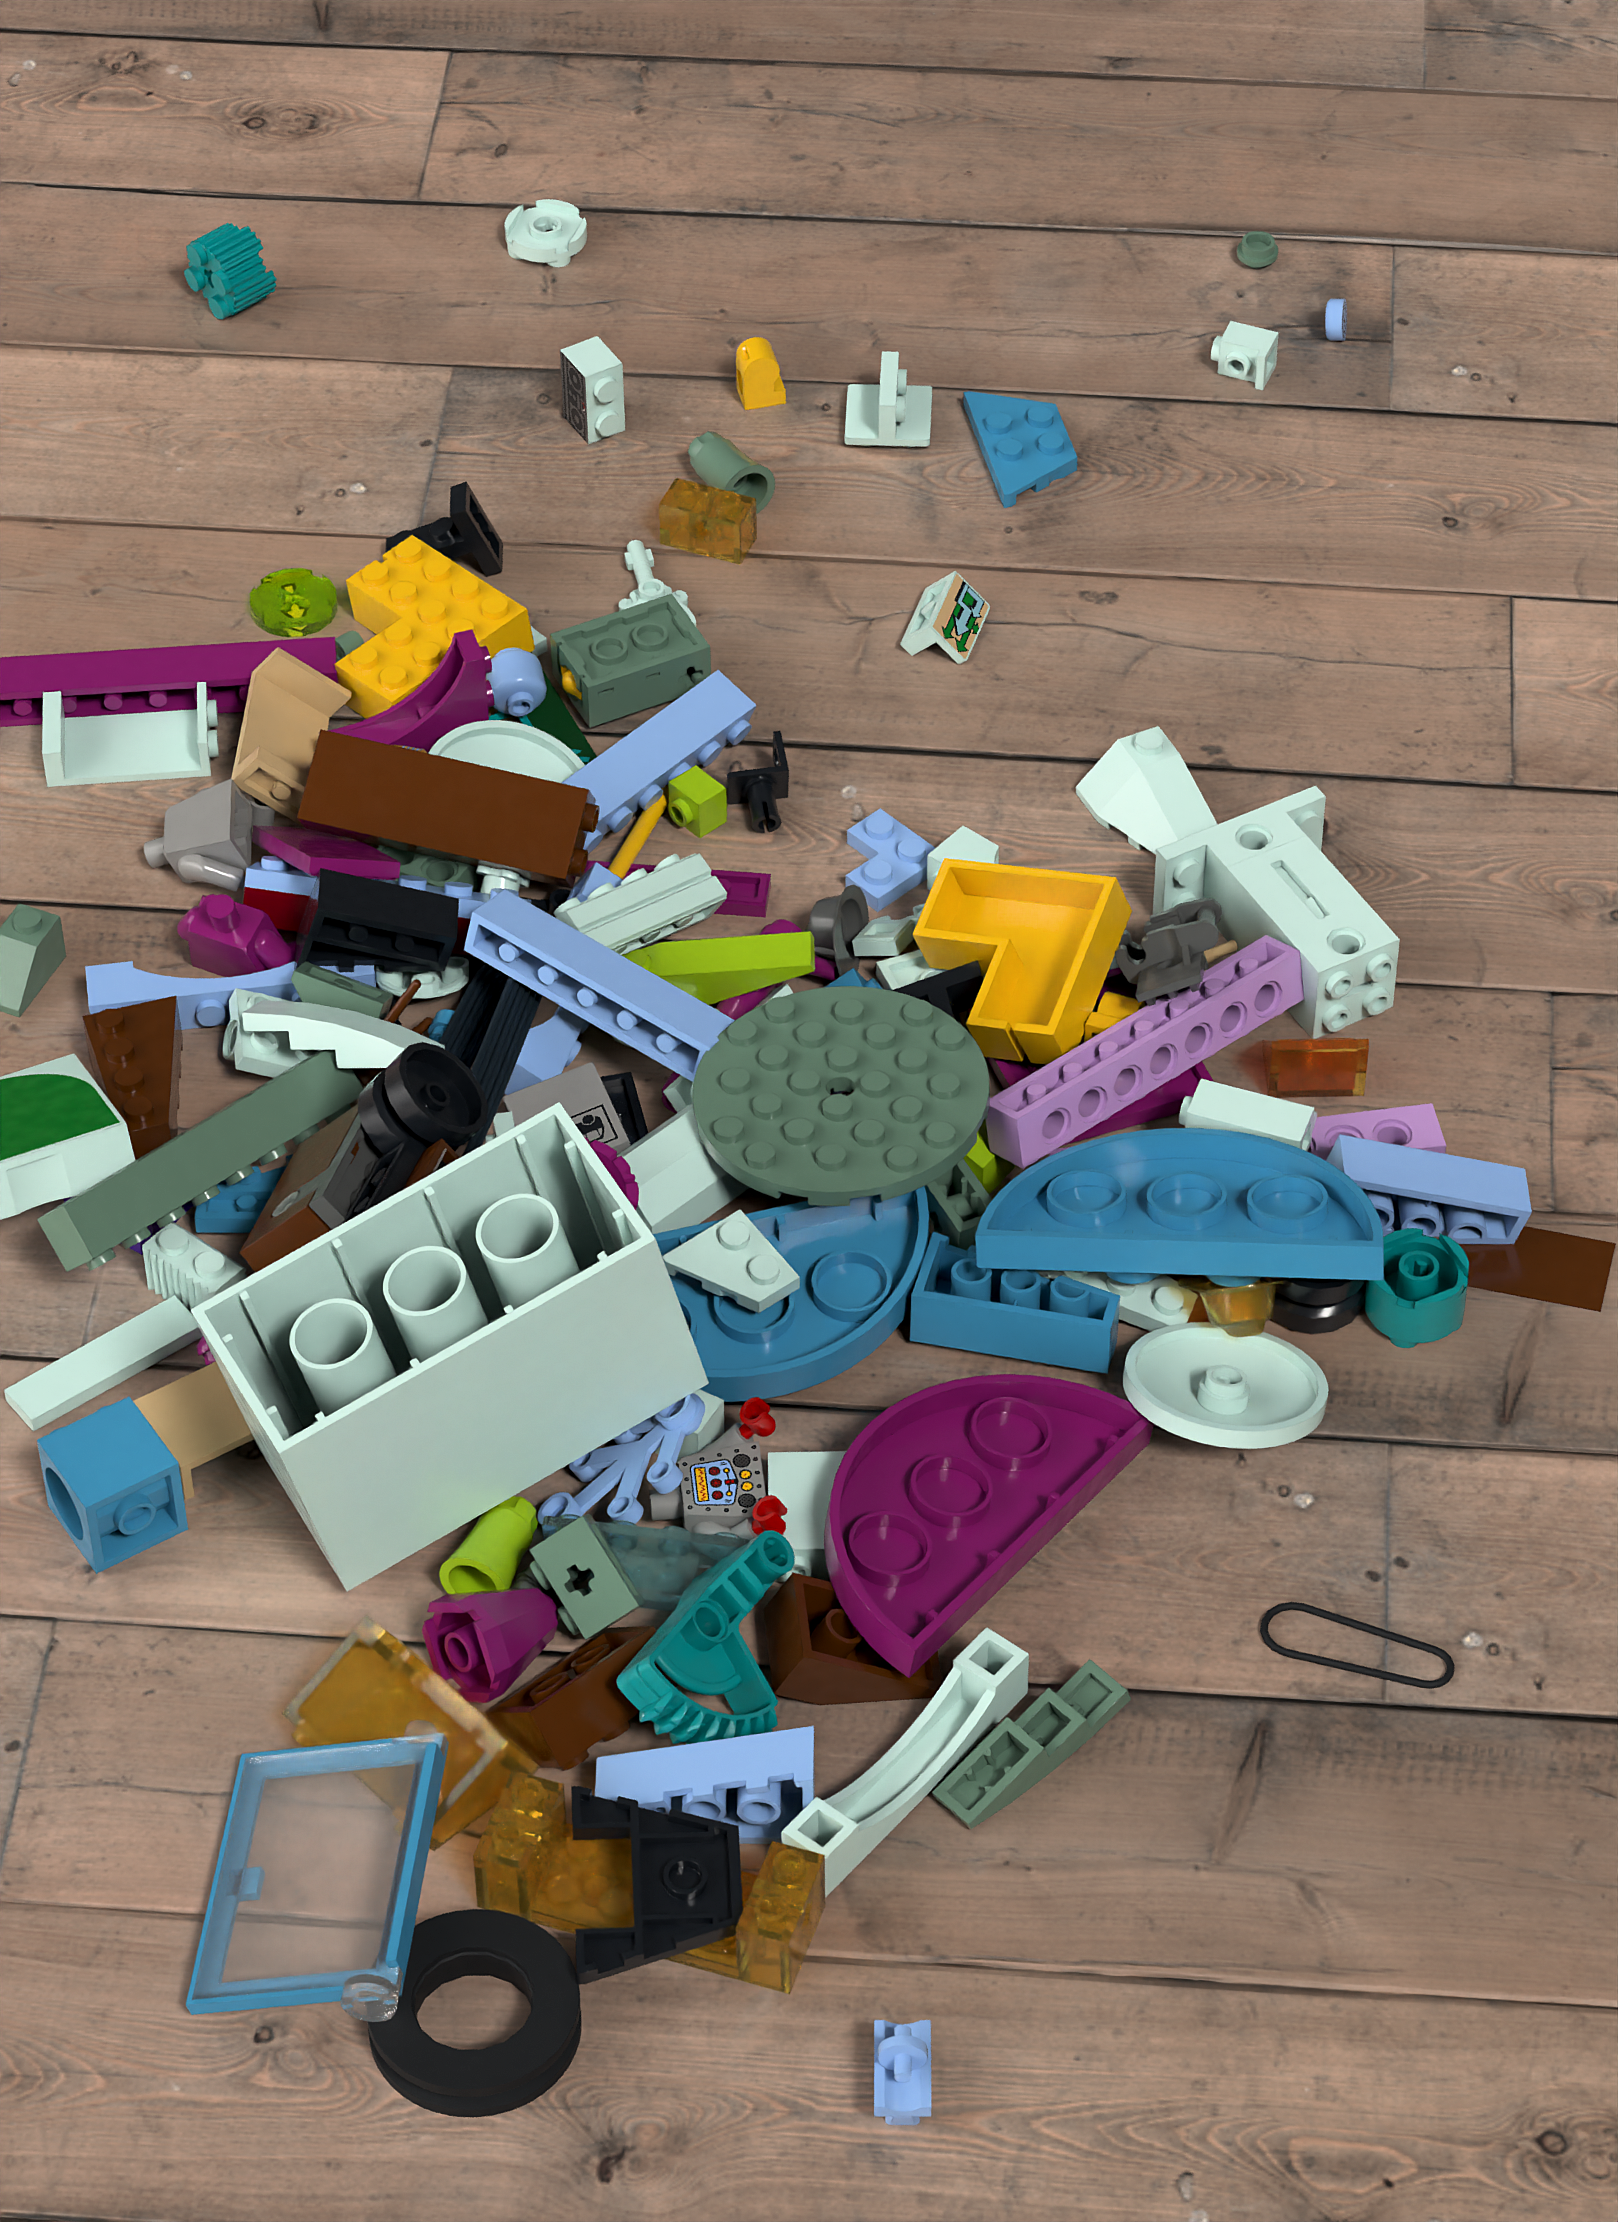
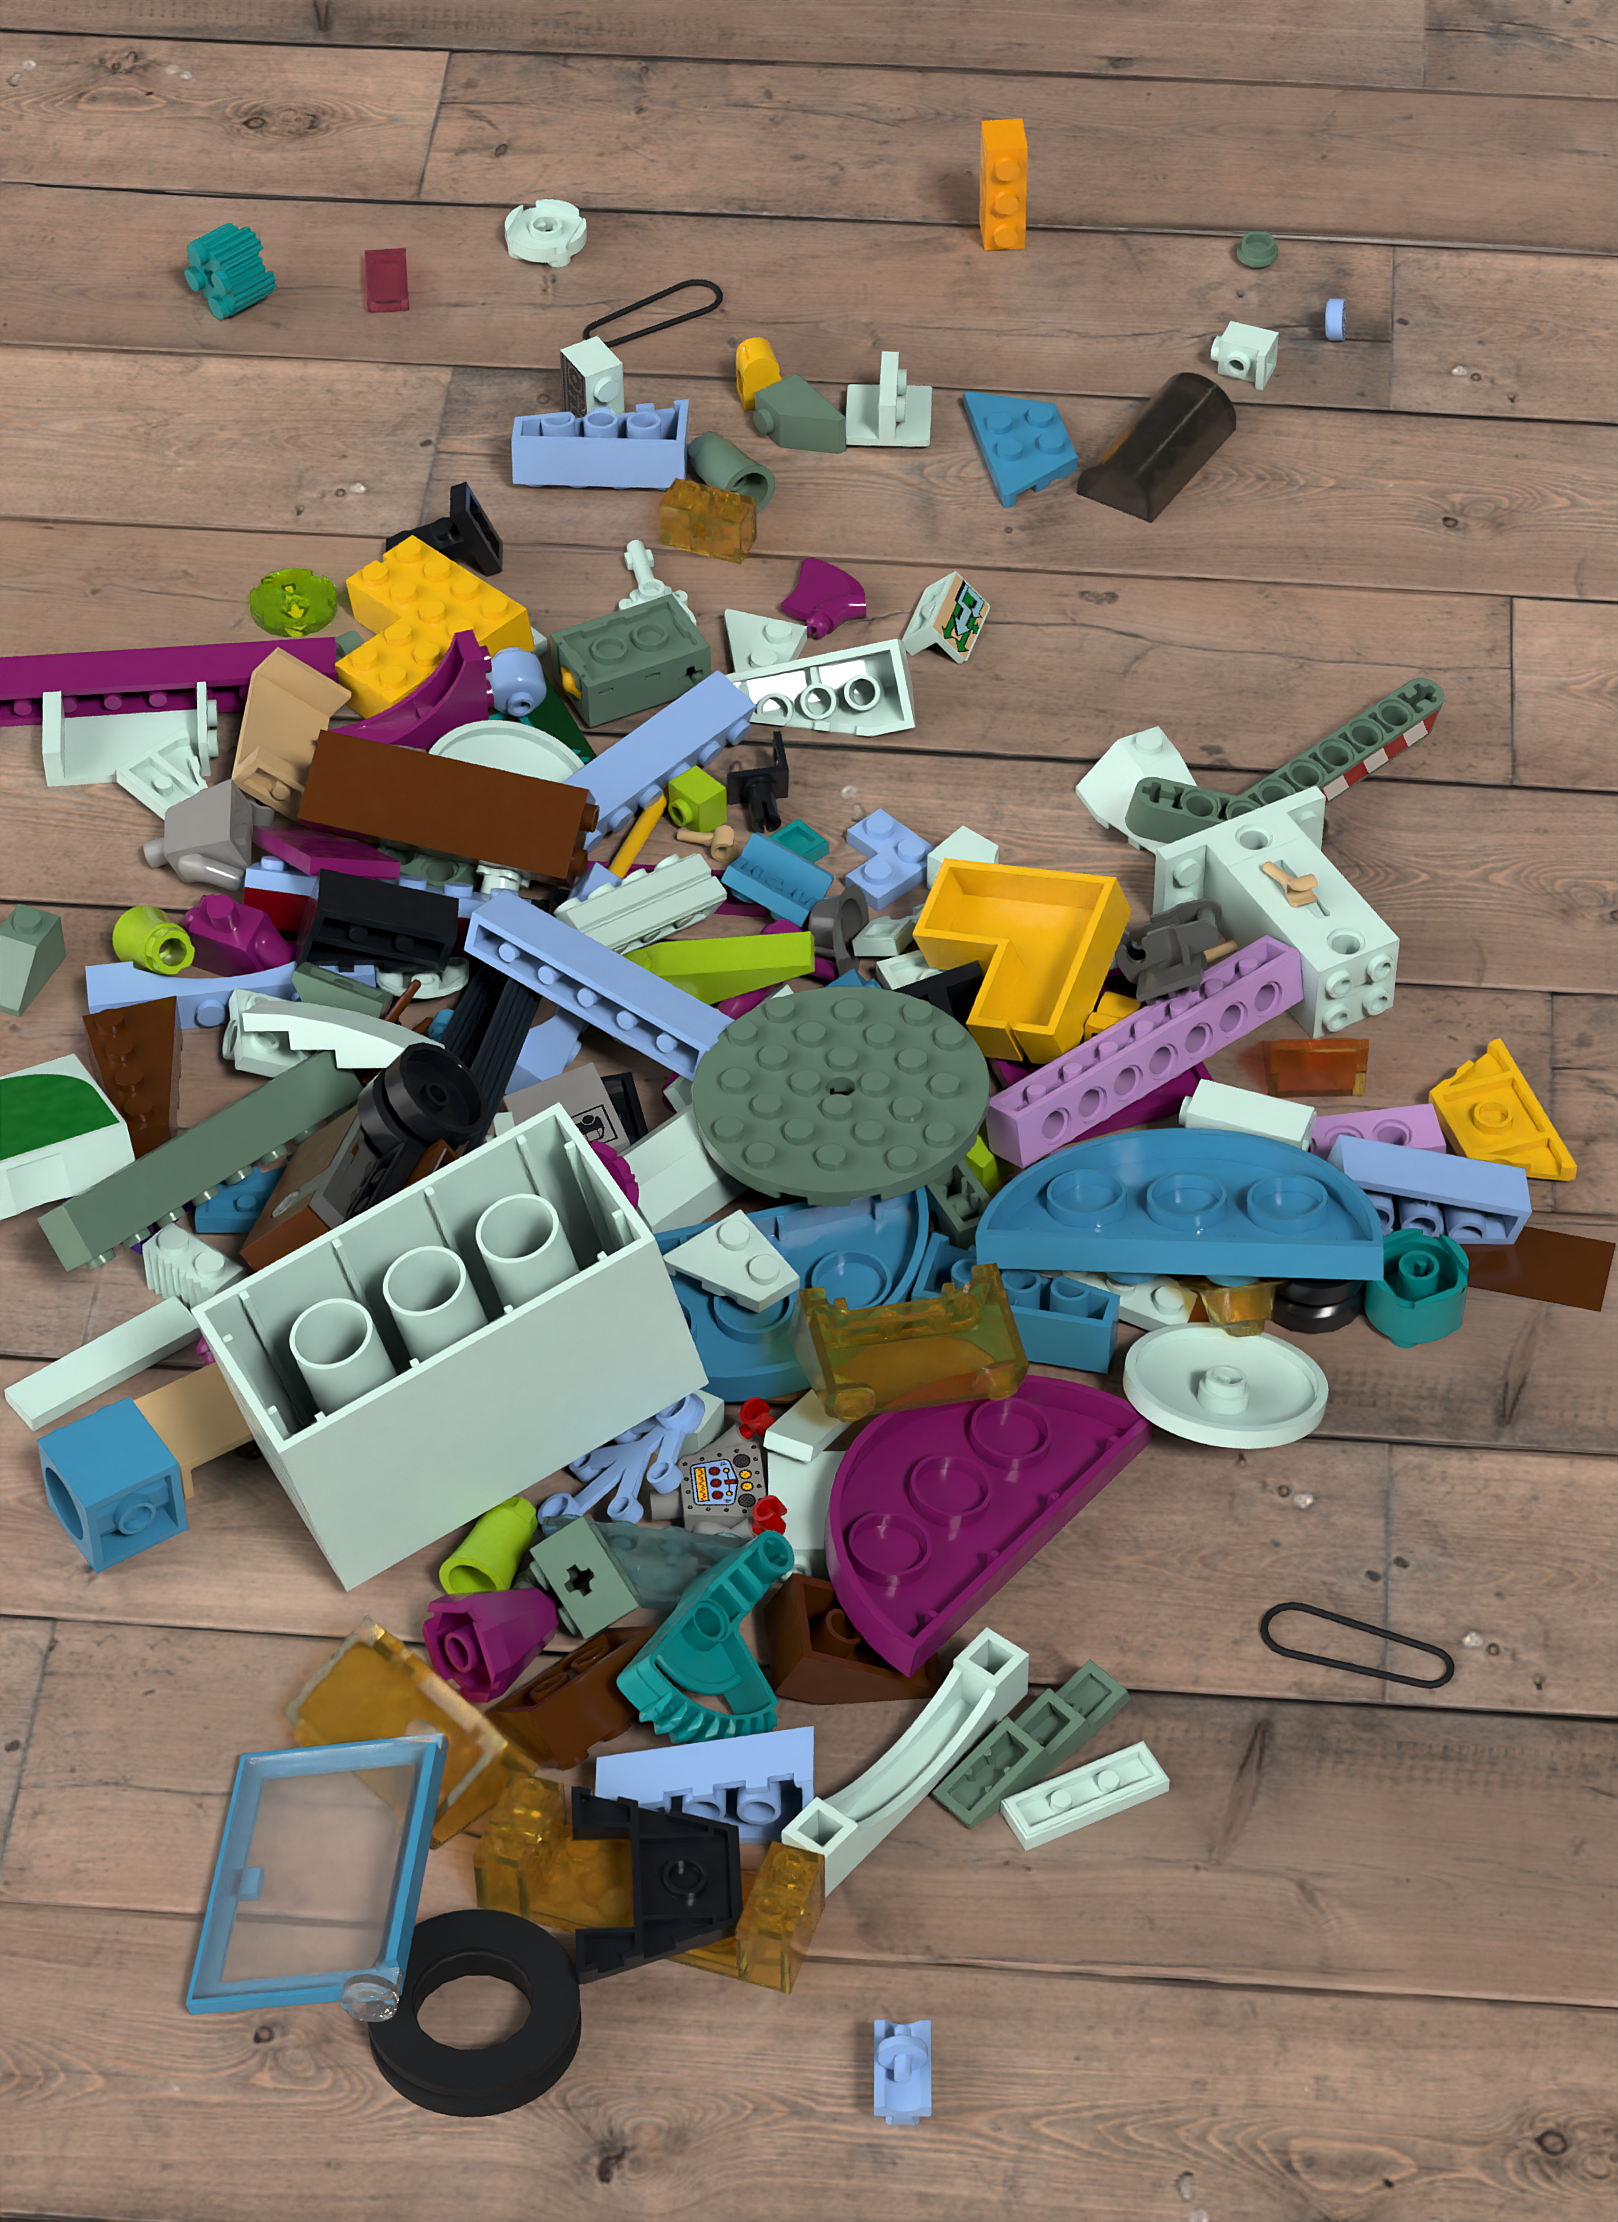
(152, 941): none -> lime plant
(163, 774): none -> light aqua wing
(386, 280): none -> clear pink tile
(603, 448): none -> light blue wedge
(651, 299): none -> black piece
(721, 842): none -> tan hand
(762, 640): none -> light aqua wing
(777, 879): none -> dark azure bracket
(799, 417): none -> sand green slope
(802, 840): none -> teal tile
(804, 1430): none -> light aqua tile
(825, 597): none -> magenta arm
(841, 691): none -> light aqua wedge
(910, 1351): none -> clear yellow windscreen
(1003, 184): none -> light orange brick
(1084, 1795): none -> light aqua tile
(1161, 447): none -> clear smoke brick
(1174, 810): none -> sand green beam
(1297, 889): none -> tan hand
(1497, 1118): none -> yellow wing

